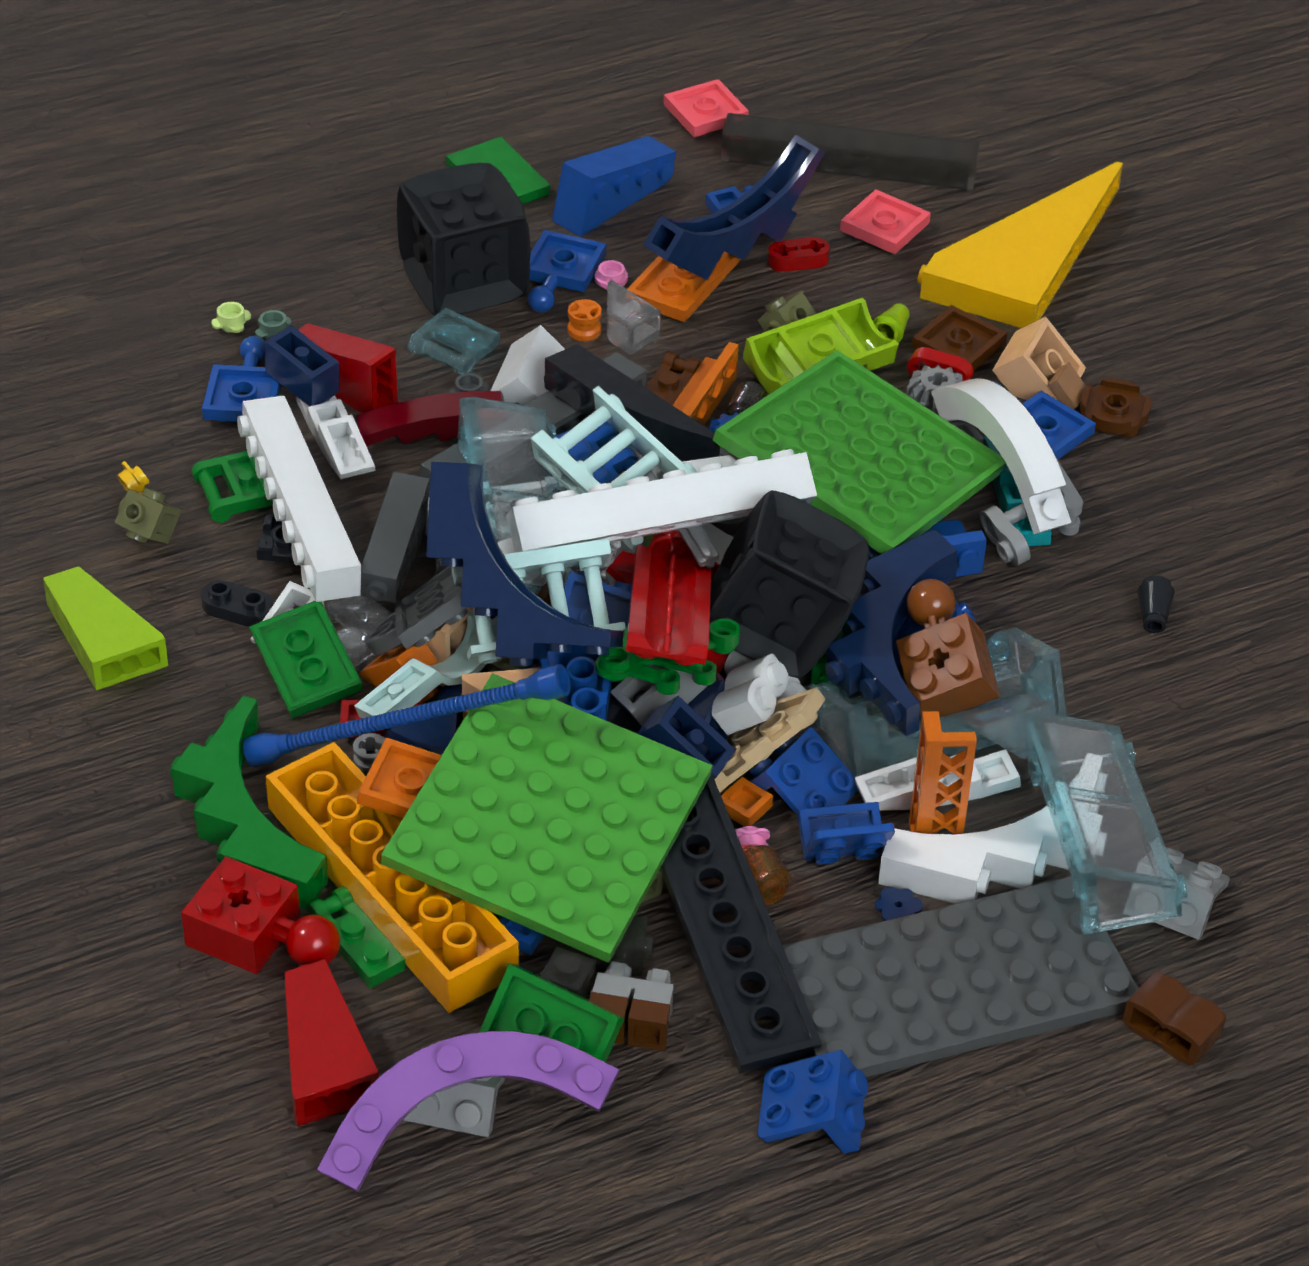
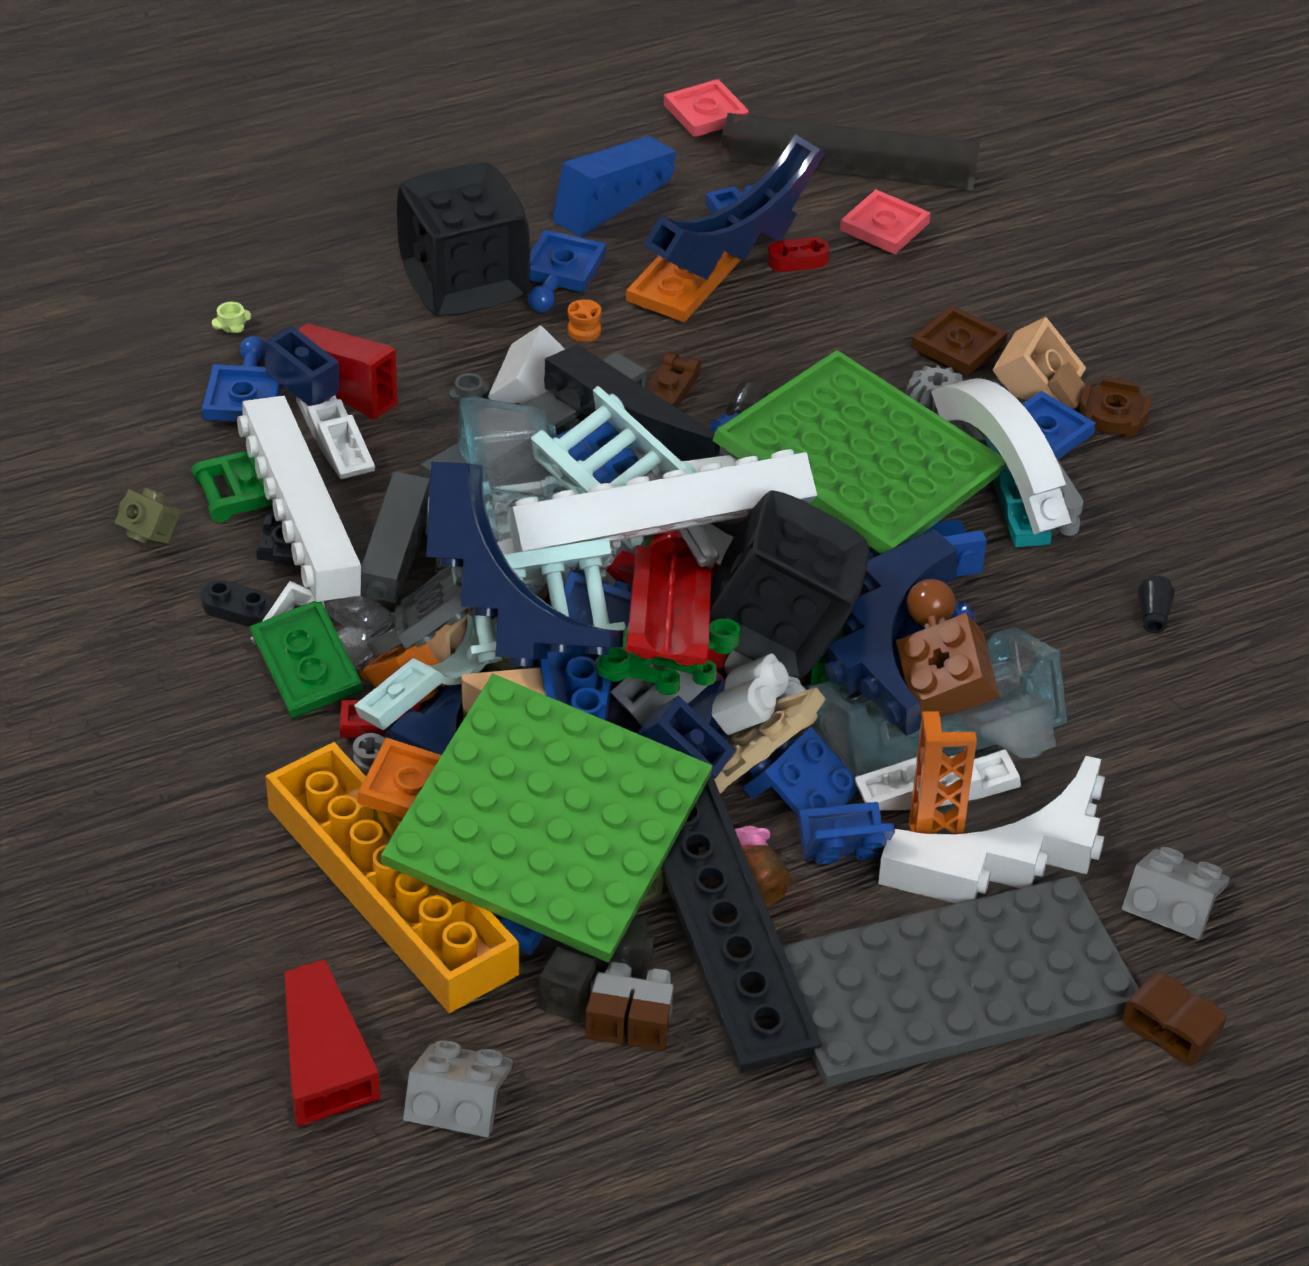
(102, 629): lime slope -> none
(132, 478): yellow plate -> none
(229, 816): green arch -> none
(247, 915): red brick -> none
(272, 323): sand green plate -> none
(361, 941): green plate -> none
(417, 417): dark red slope -> none
(451, 1064): medium lavender plate -> none
(458, 333): clear light blue plate -> none
(521, 176): green tile -> none
(542, 1008): green plate -> none
(544, 684): blue hose -> none
(609, 271): bright pink plate -> none
(630, 319): clear slope -> none
(709, 385): orange fence -> none
(746, 802): orange plate -> none
(784, 311): olive brick -> none
(795, 347): lime piece -> none
(813, 1096): blue bracket -> none
(893, 322): lime cone -> none
(897, 903): dark blue plant -> none
(934, 357): red beam -> none
(1008, 539): light grey piece -> none
(1022, 260): yellow slope -> none
(1102, 822): windscreen -> none

